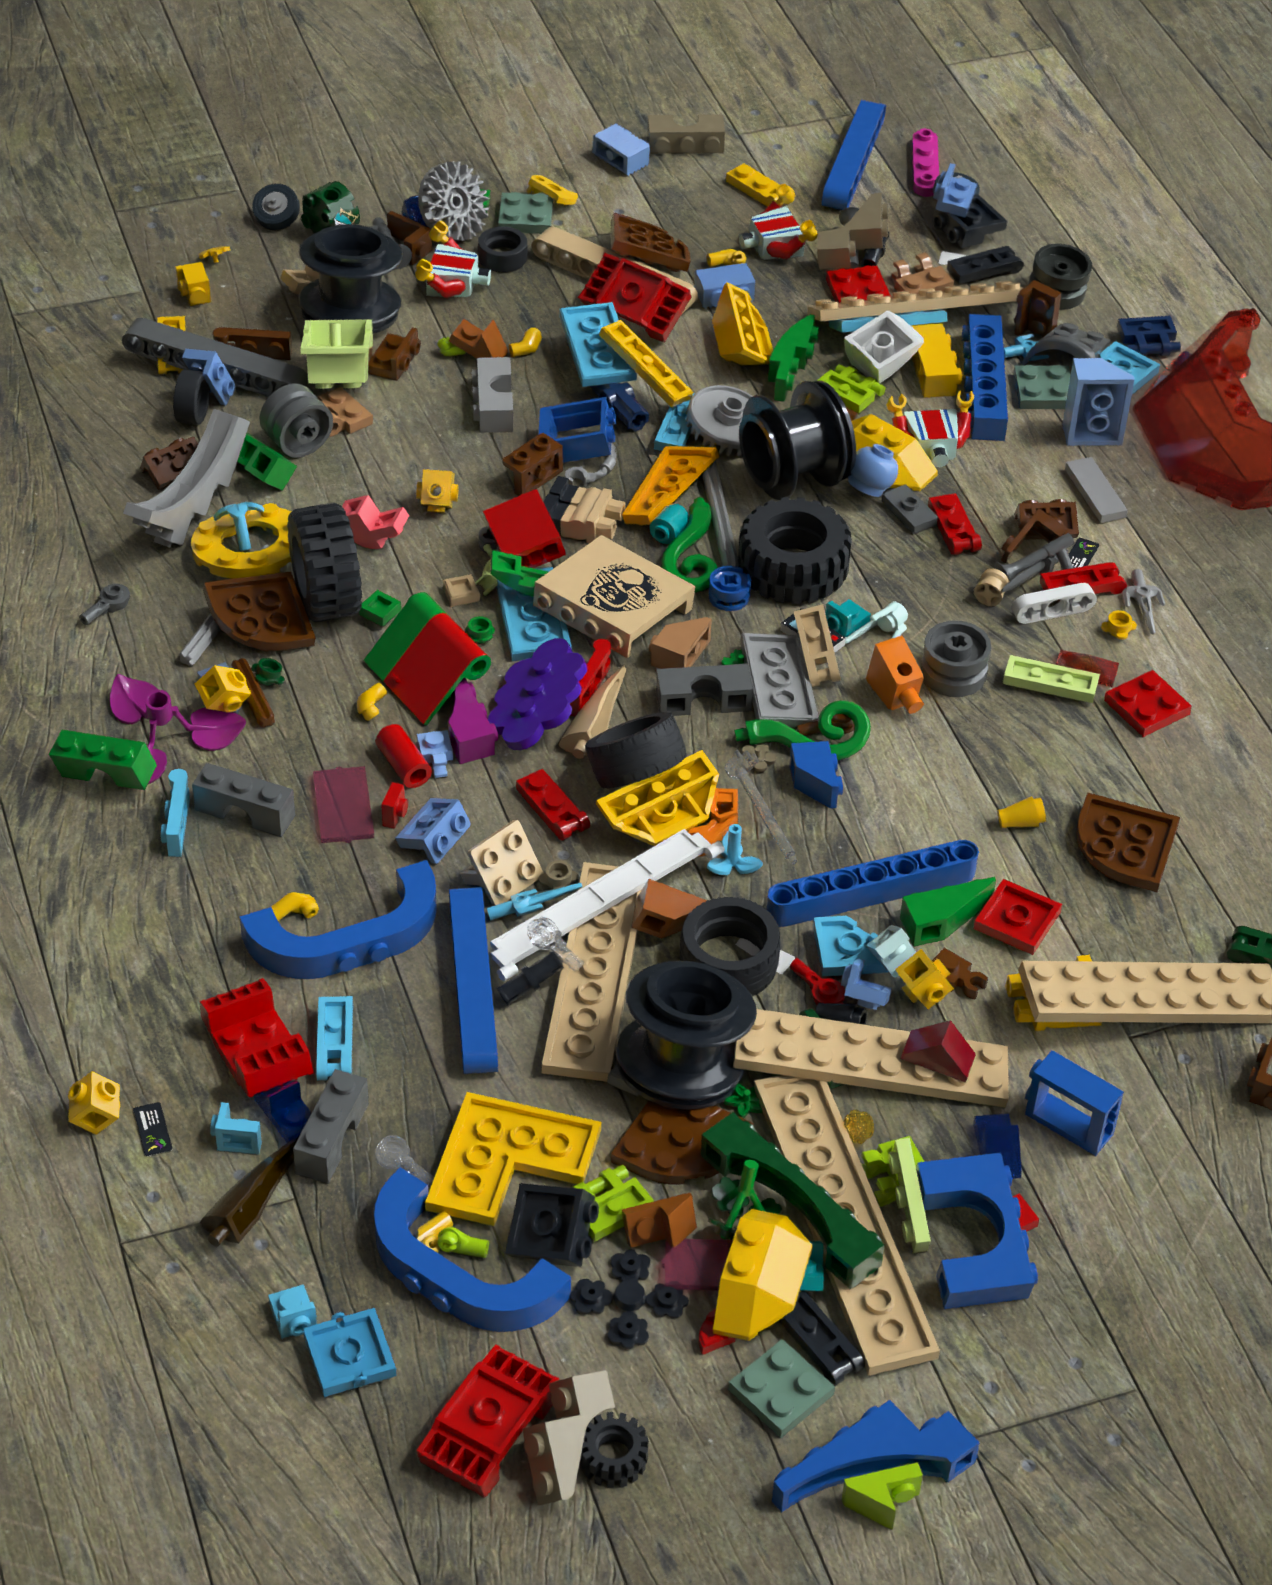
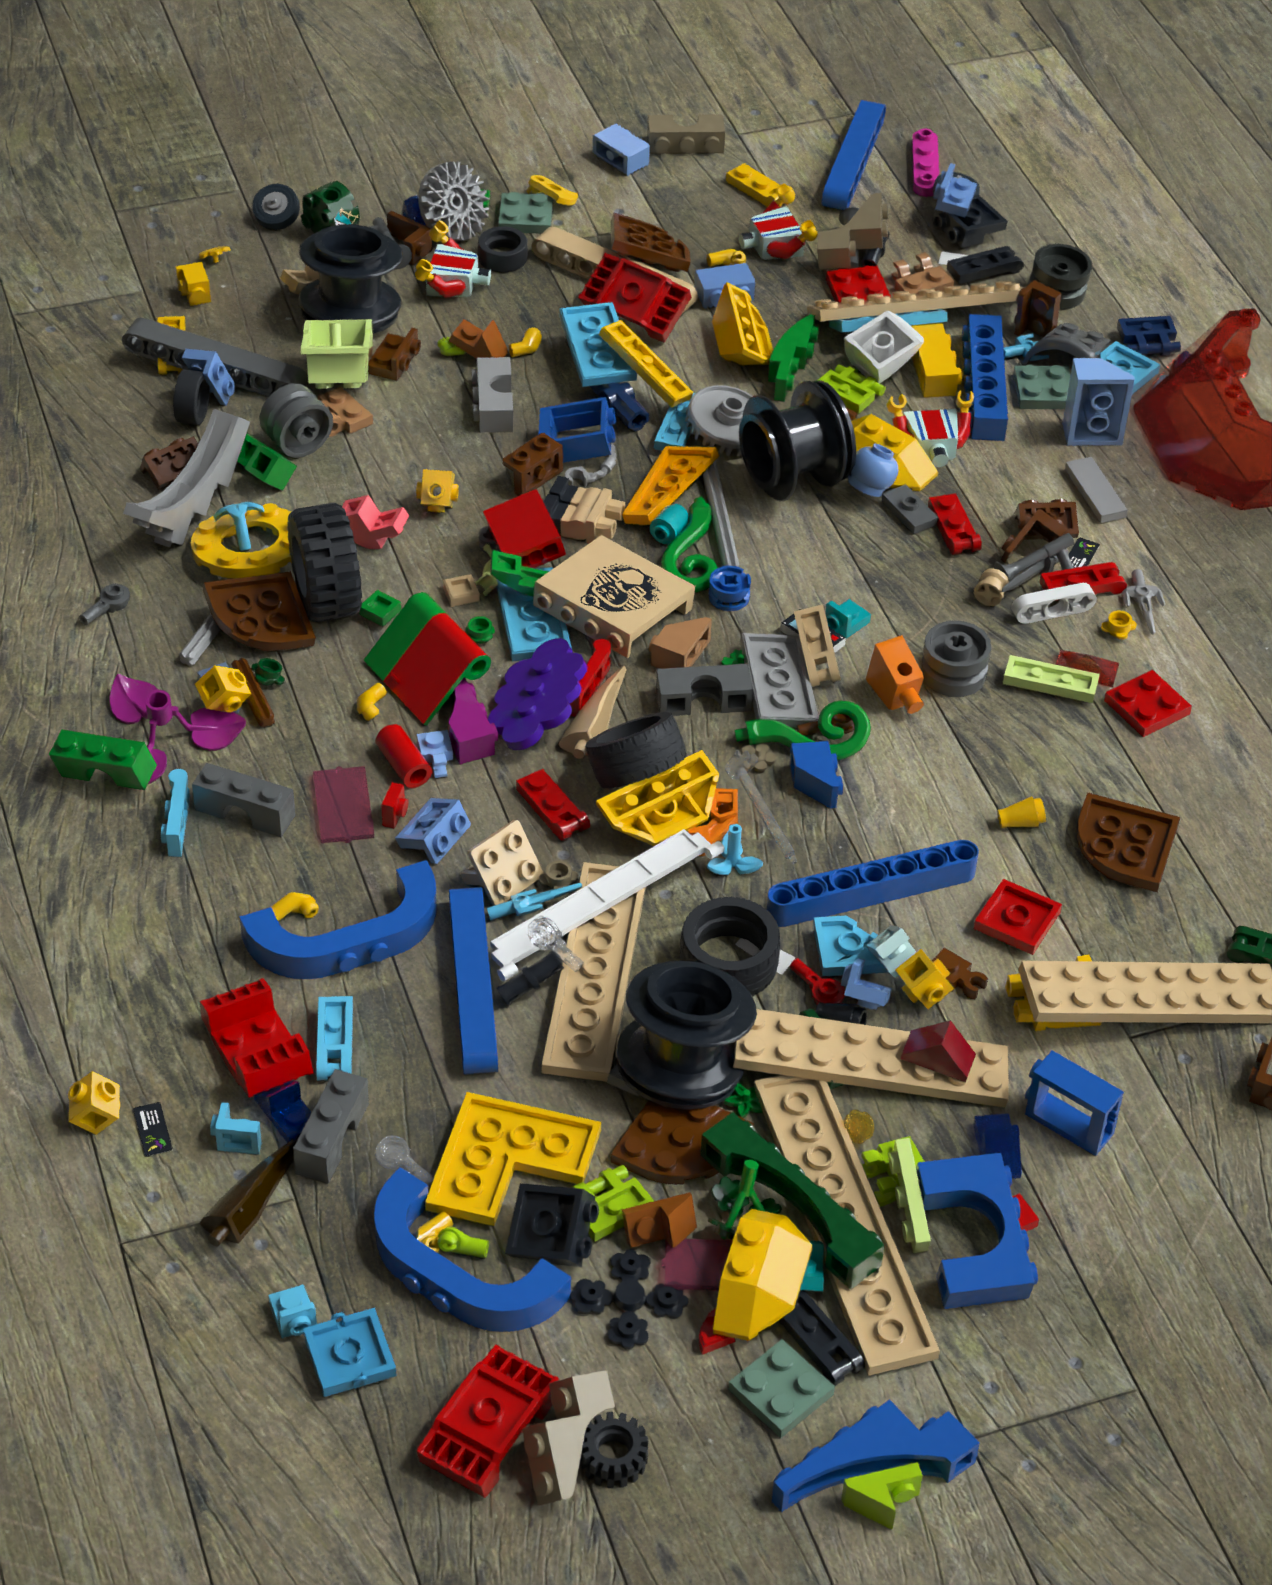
(262, 342): reddish brown plate -> none
(662, 909): dark orange slope -> none
(798, 526): black tyre -> none
(888, 619): light aqua plant -> none
(942, 911): green slope -> none

